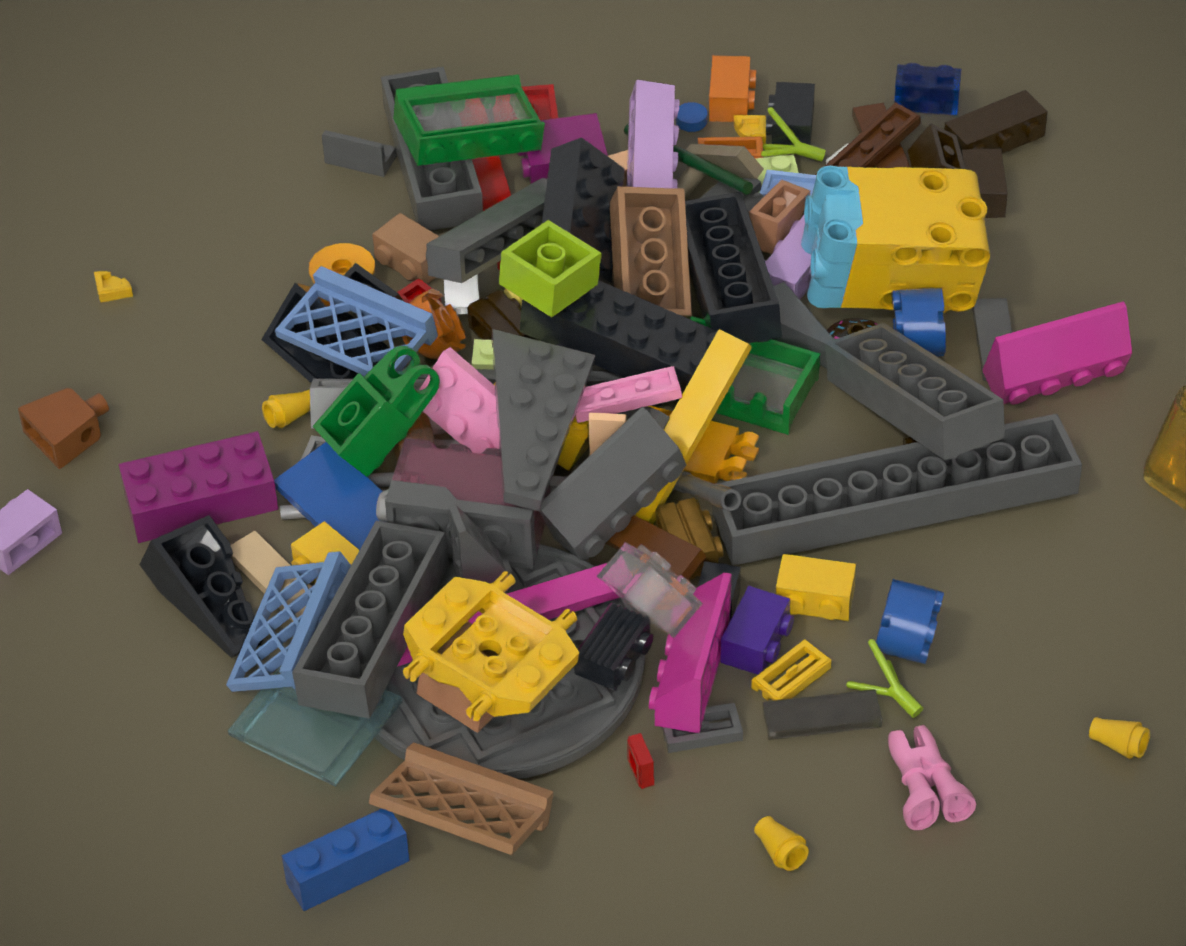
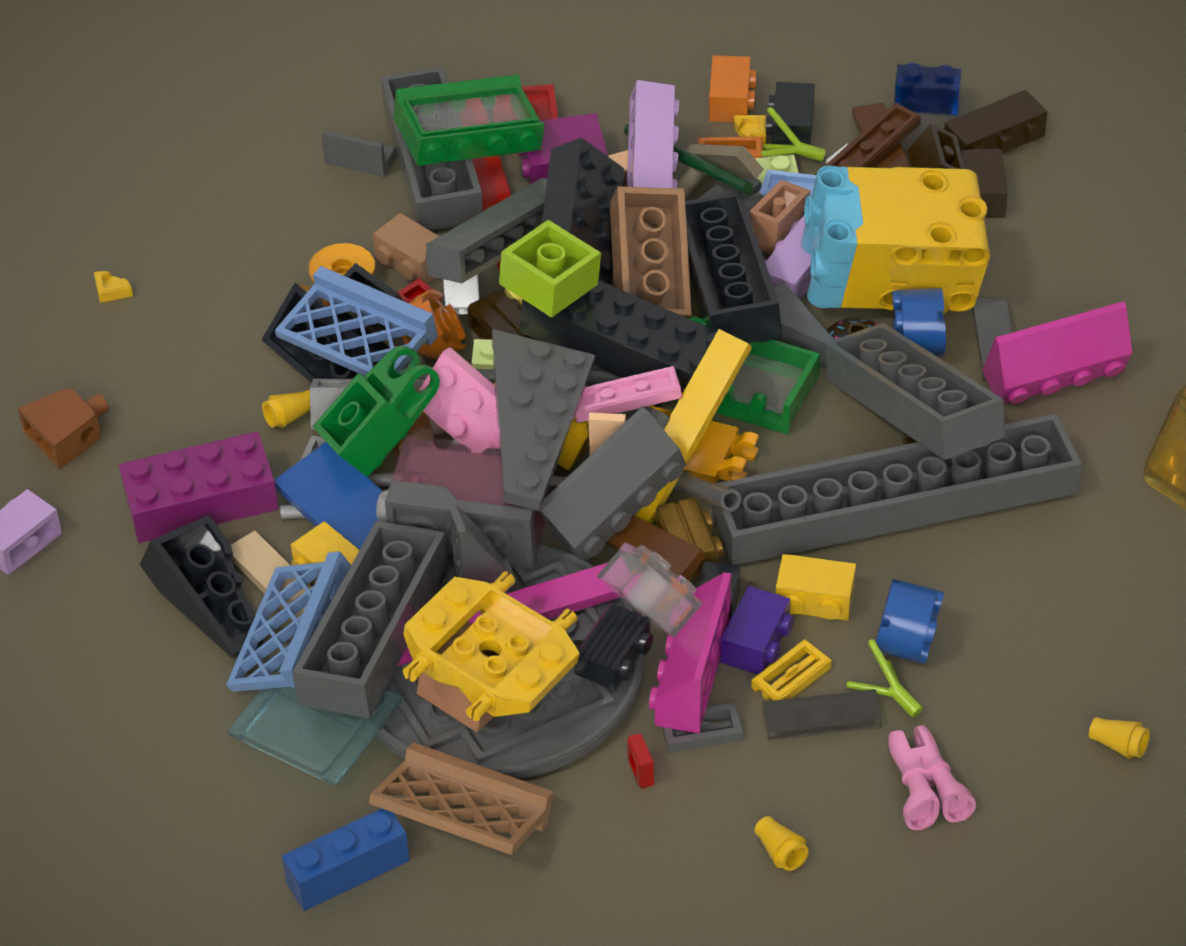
(691, 117): blue tile -> none

